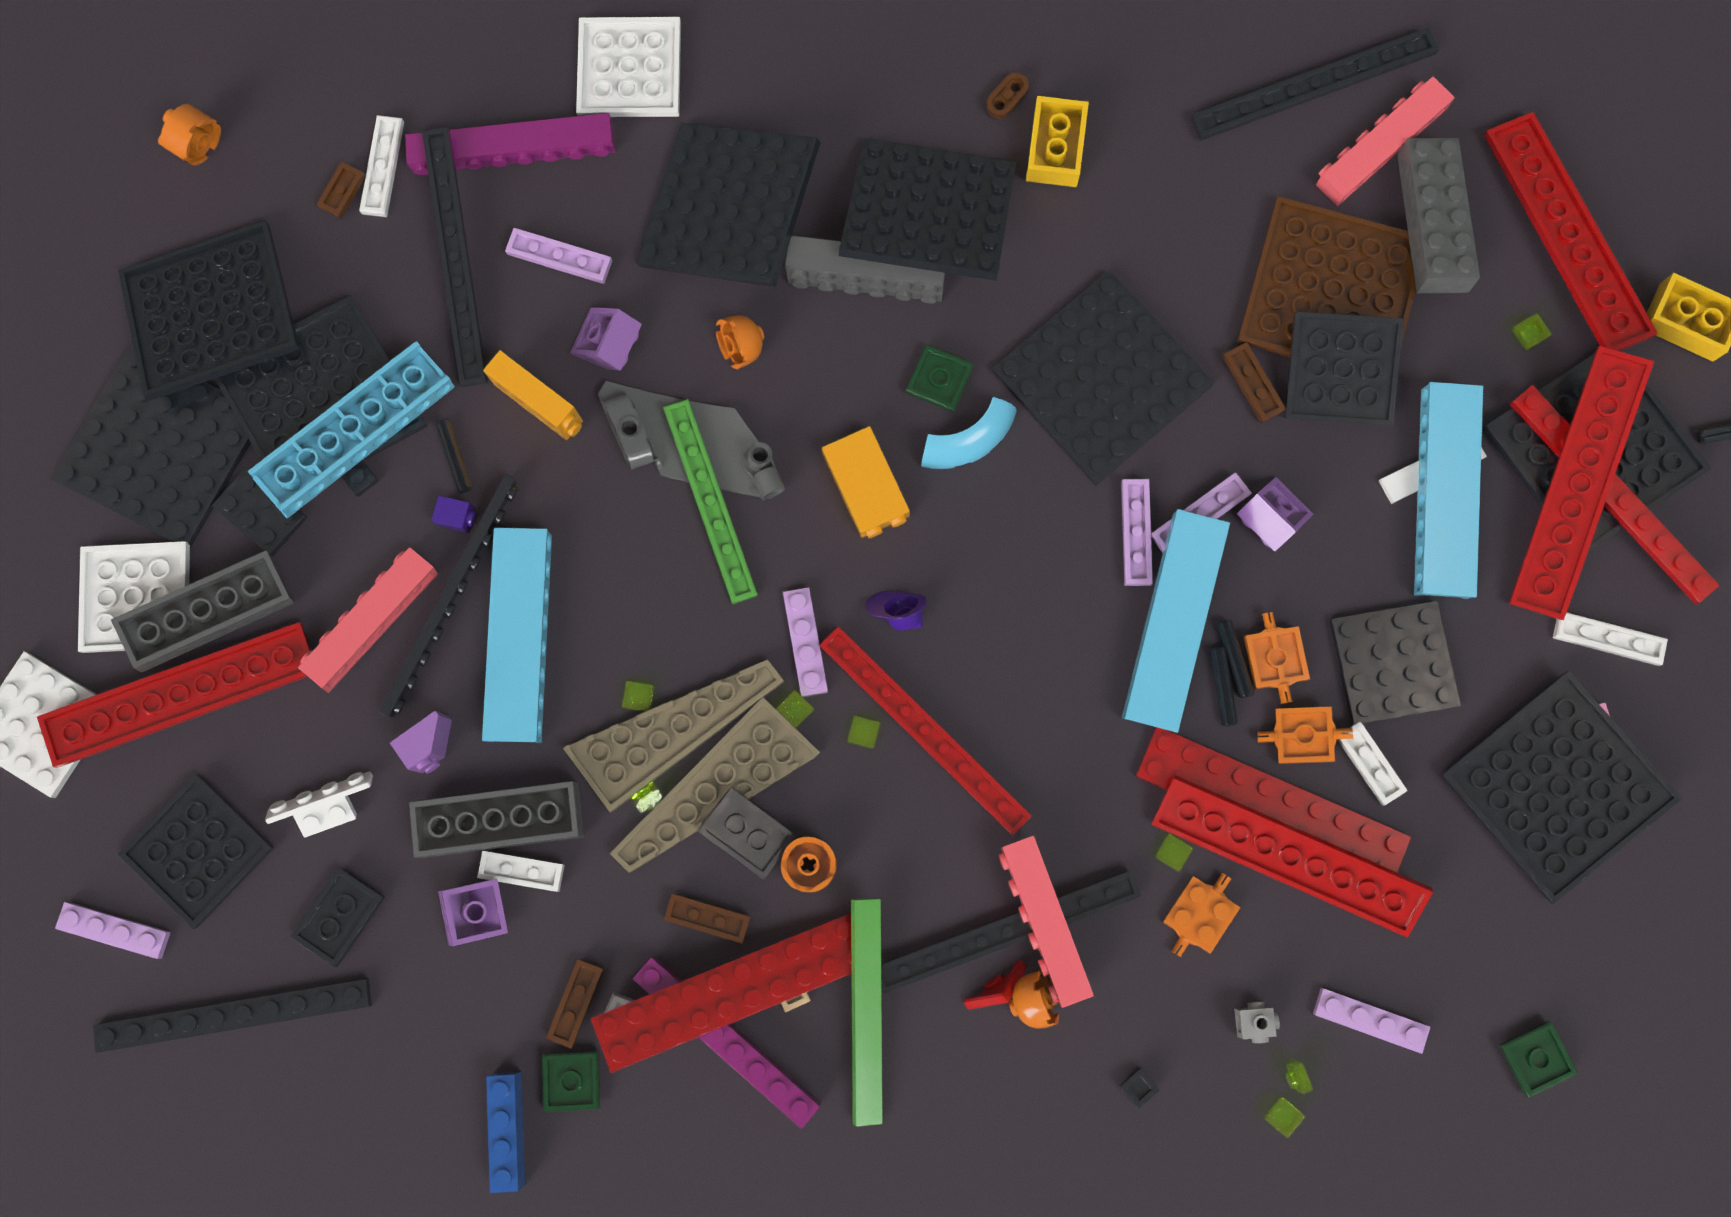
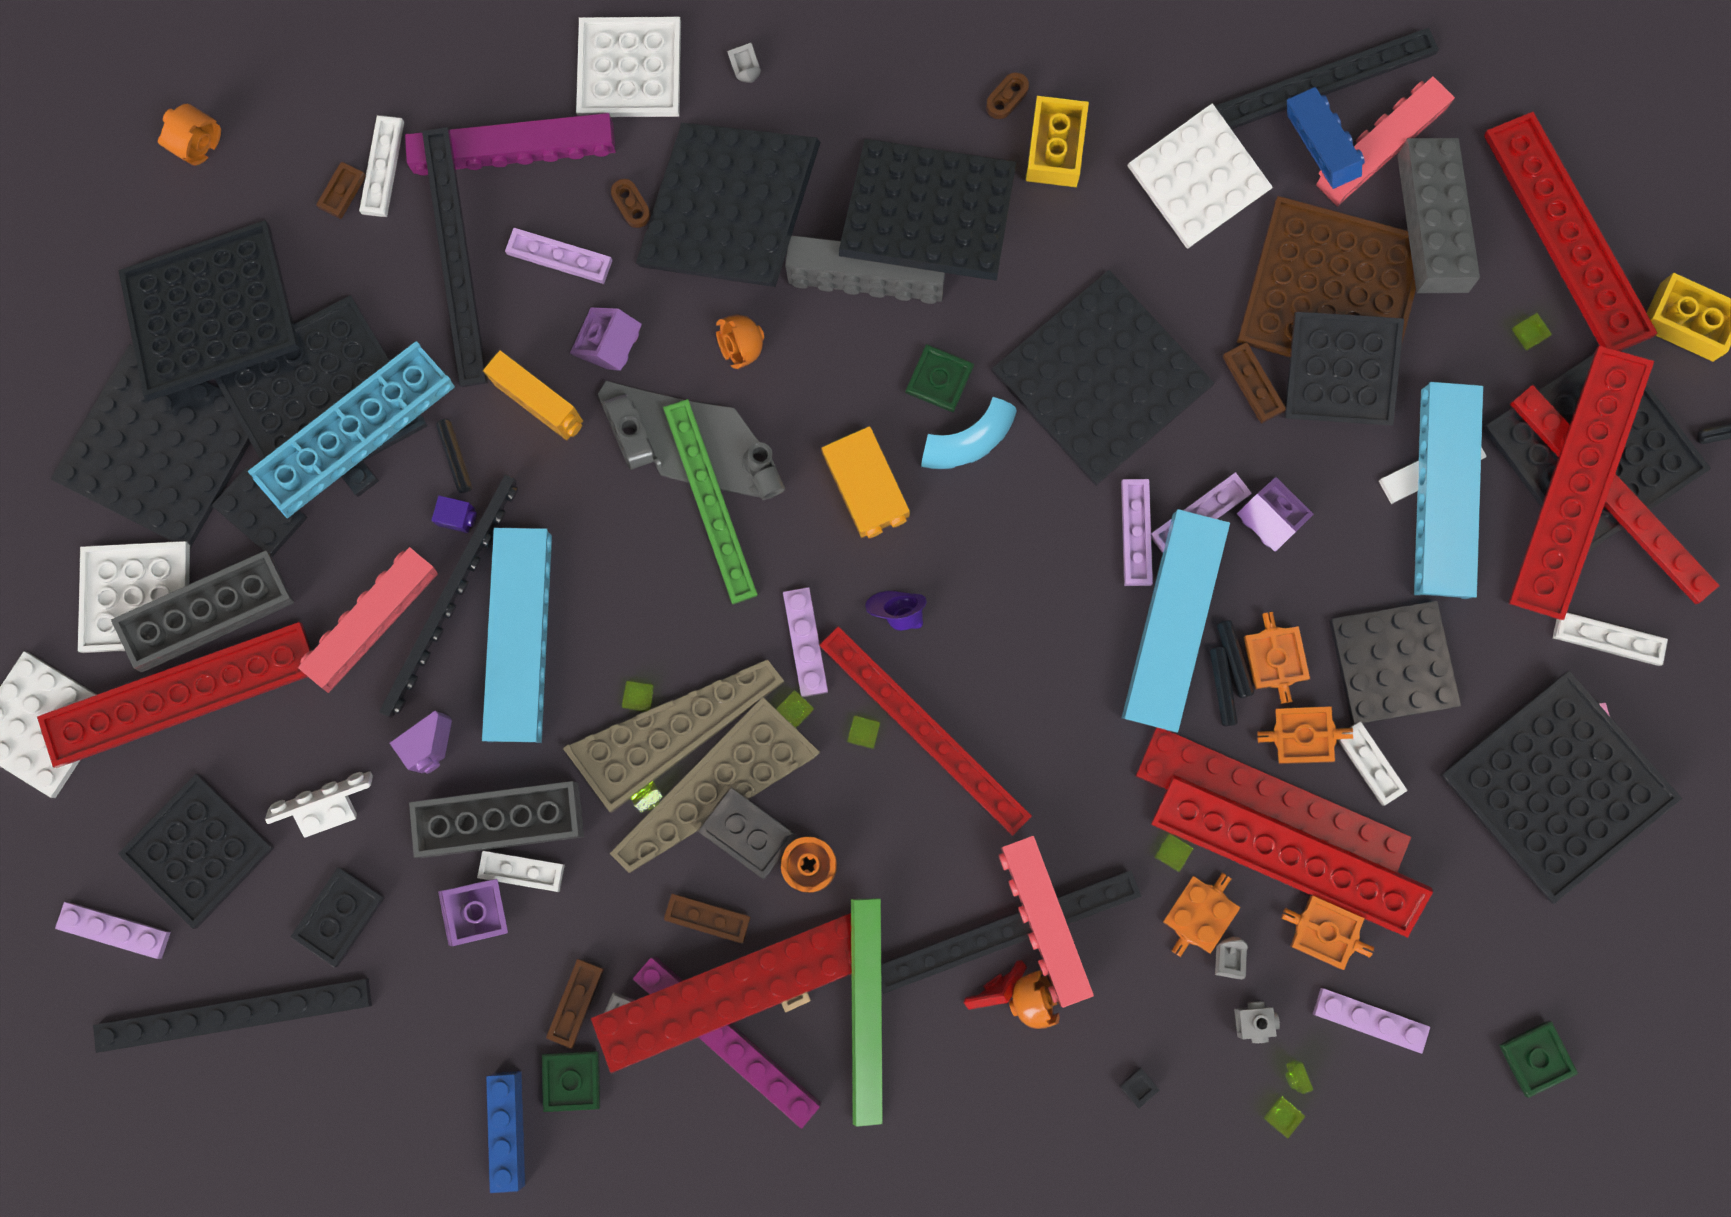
(632, 204): none -> reddish brown plate
(745, 63): none -> light grey plate
(1199, 176): none -> white plate
(1231, 958): none -> light grey plate
(1325, 137): none -> blue brick
(1327, 932): none -> orange plate

